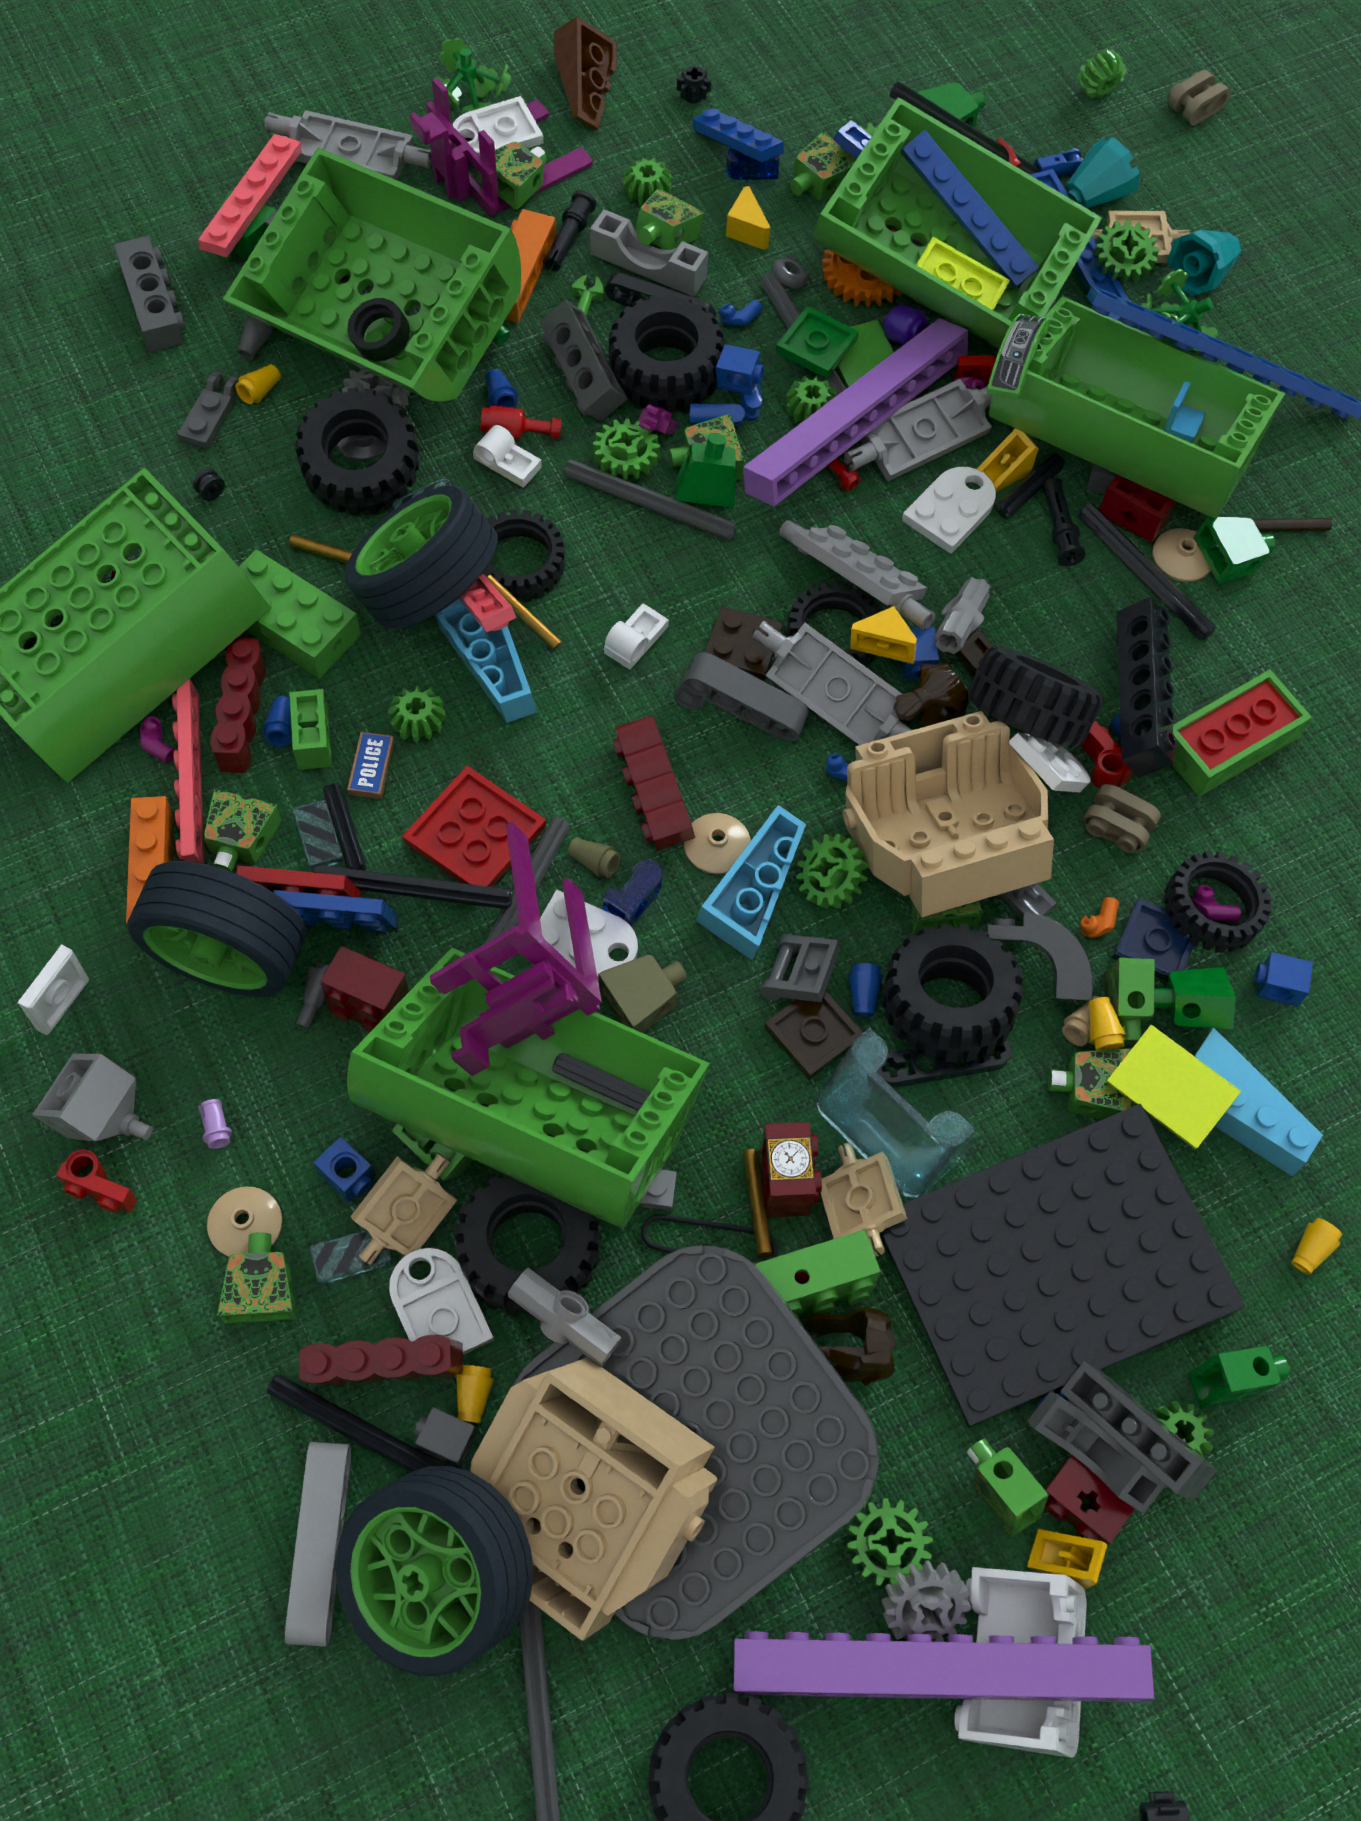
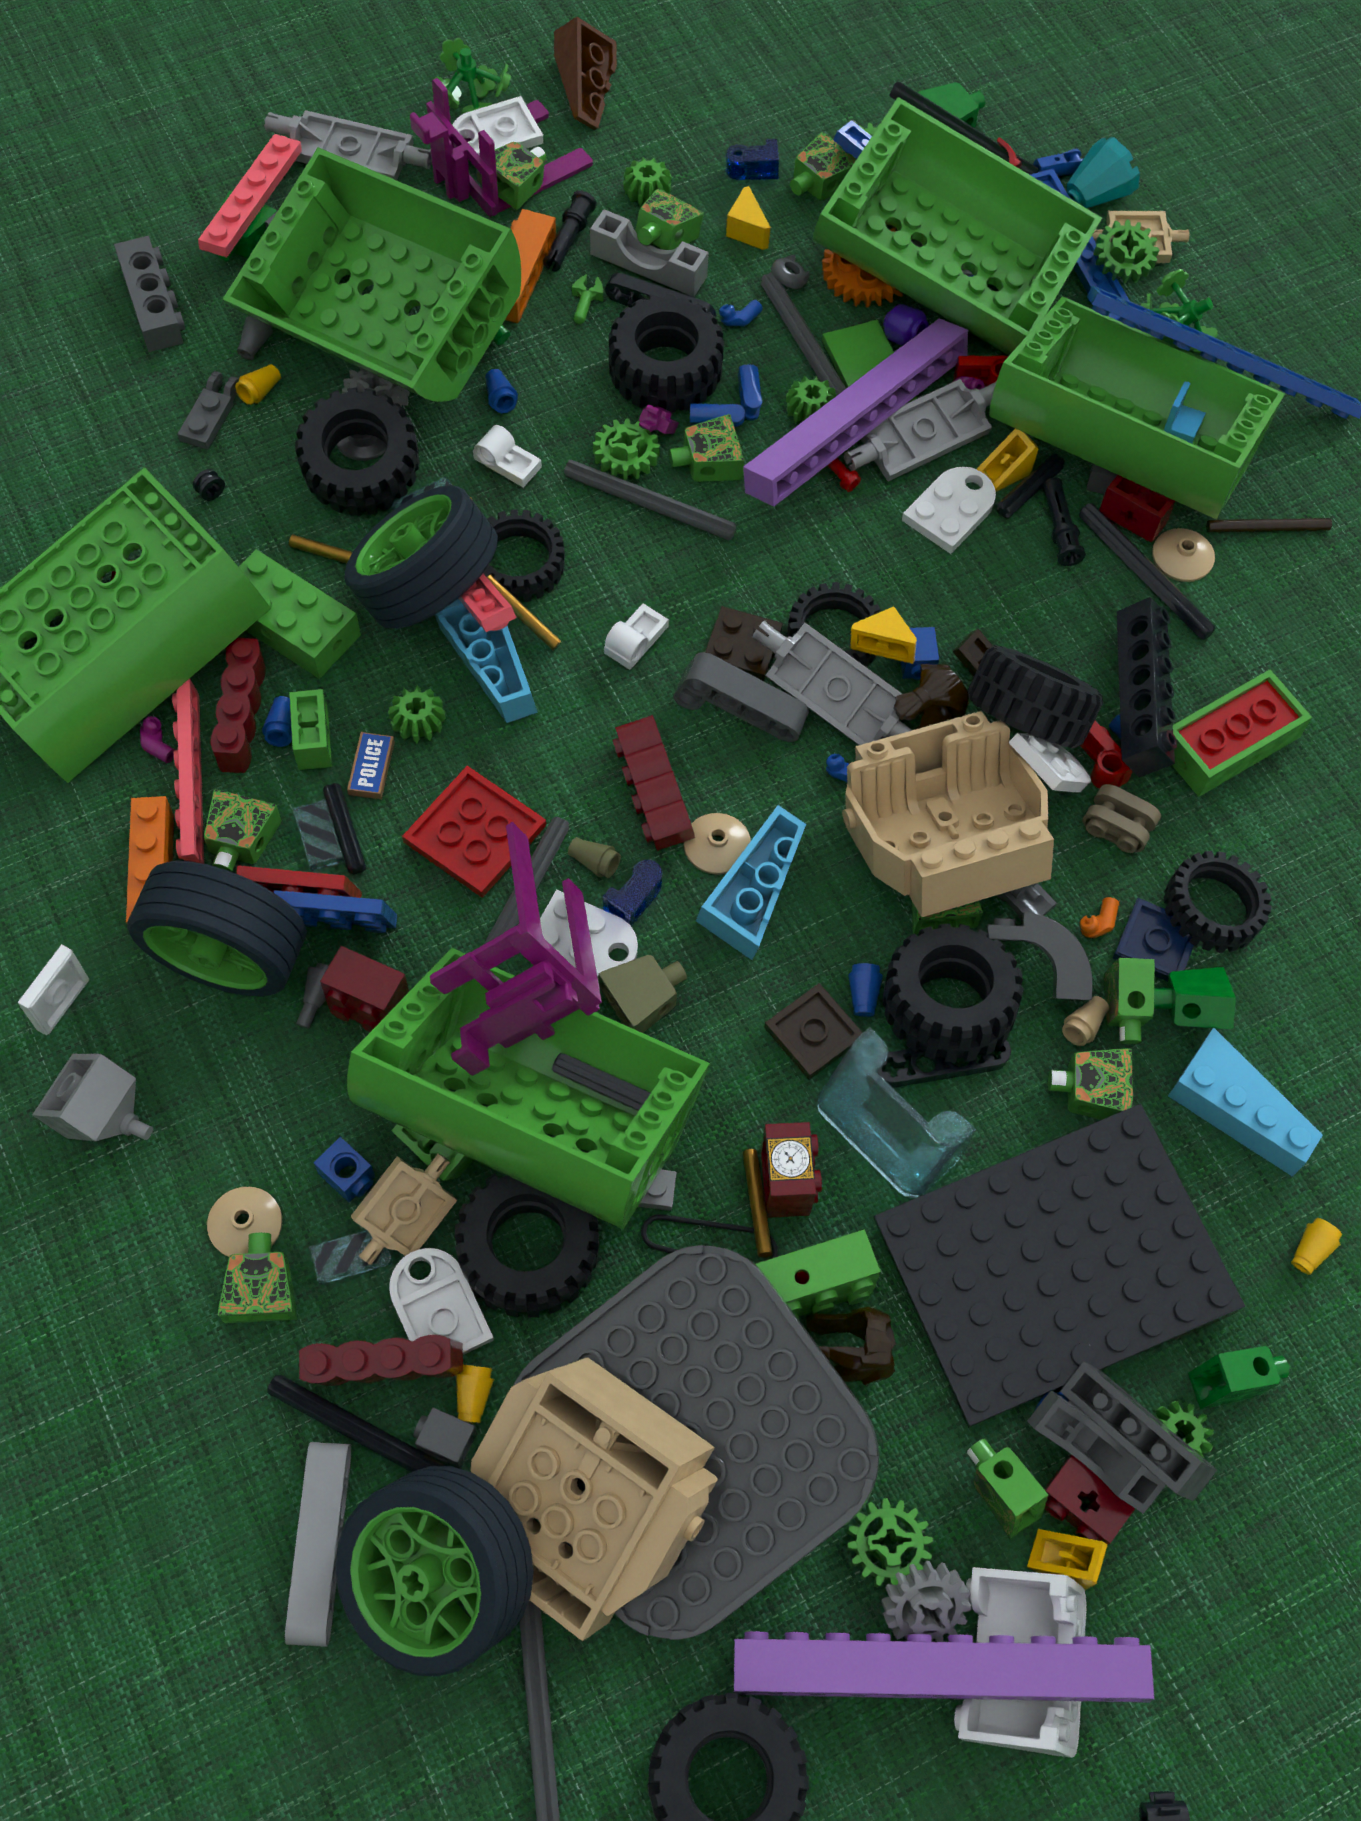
(107, 1193): red plate -> none
(215, 1128): lavender pin -> none
(365, 315): black tyre -> none
(423, 887): black axle -> none
(516, 422): red piece -> none
(564, 1317): light grey piece -> none
(582, 361): dark grey brick -> none
(693, 84): black gear -> none
(708, 473): green torso -> none
(738, 135): blue plate -> none
(739, 369): blue brick -> none
(810, 971): dark grey plate -> none
(817, 342): green plate -> none
(832, 871): bright green gear -> none
(862, 1197): tan plate -> none
(863, 568): light grey plate -> none
(962, 615): light grey piece -> none
(963, 273): neon yellow tile -> none
(969, 209): blue plate -> none
(1016, 355): slope -> none
(1102, 73): bright green gear -> none
(1105, 1026): yellow cone -> none
(1173, 1087): neon yellow tile -> none
(1198, 97): dark tan brick -> none
(1205, 257): teal cone -> none
(1208, 906): magenta arm -> none
(1233, 546): green torso -> none
(1283, 979): blue brick -> none

